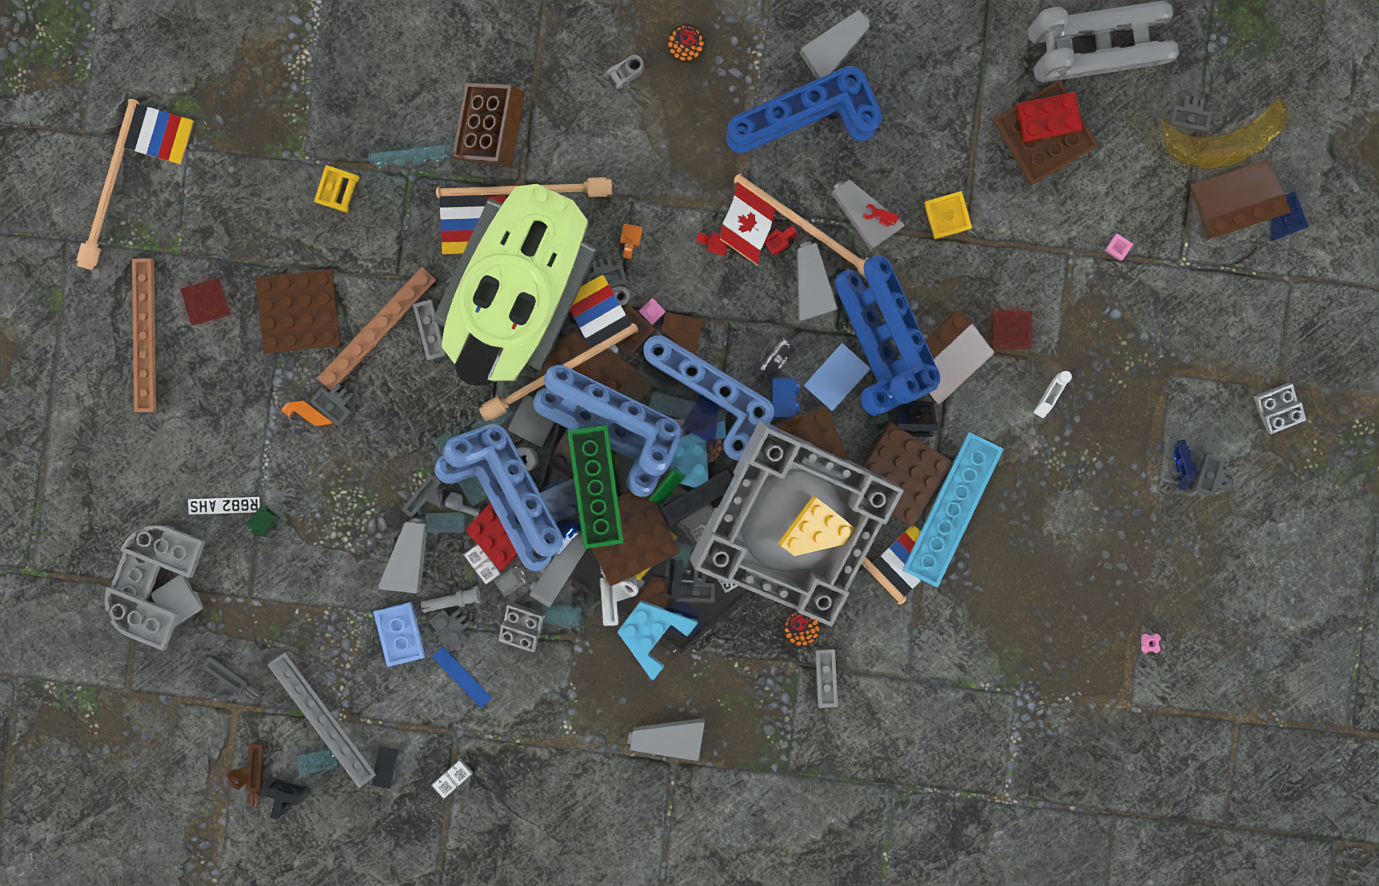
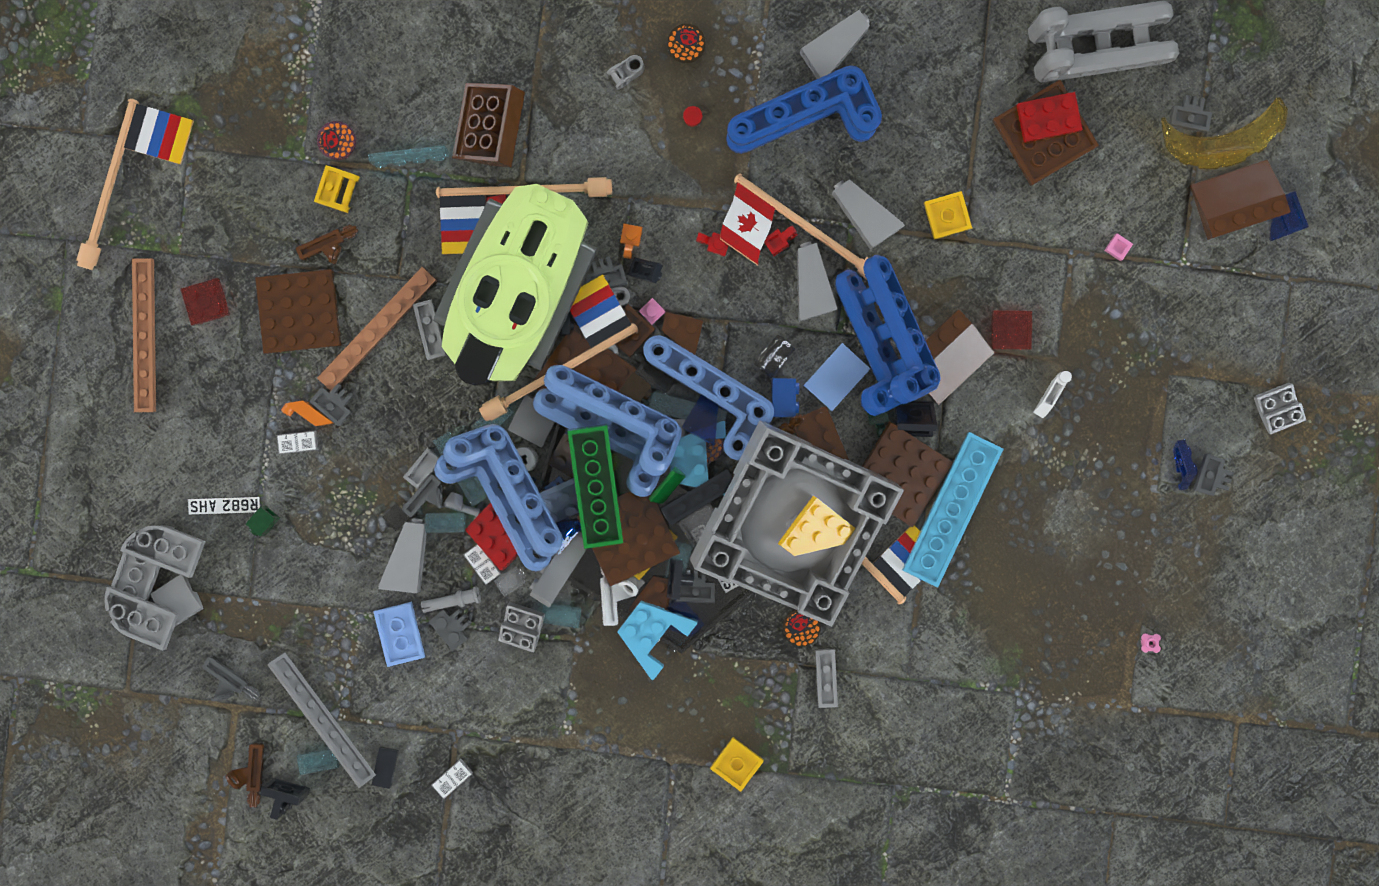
(297, 442): none -> white tile
(327, 244): none -> reddish brown piece
(336, 140): none -> tile
(422, 468): none -> light grey tile
(461, 677): blue sticker -> none
(645, 270): none -> black tile
(670, 739): light grey slope -> none
(692, 116): none -> red tile
(736, 764): none -> yellow plate
(885, 218): red plate -> none

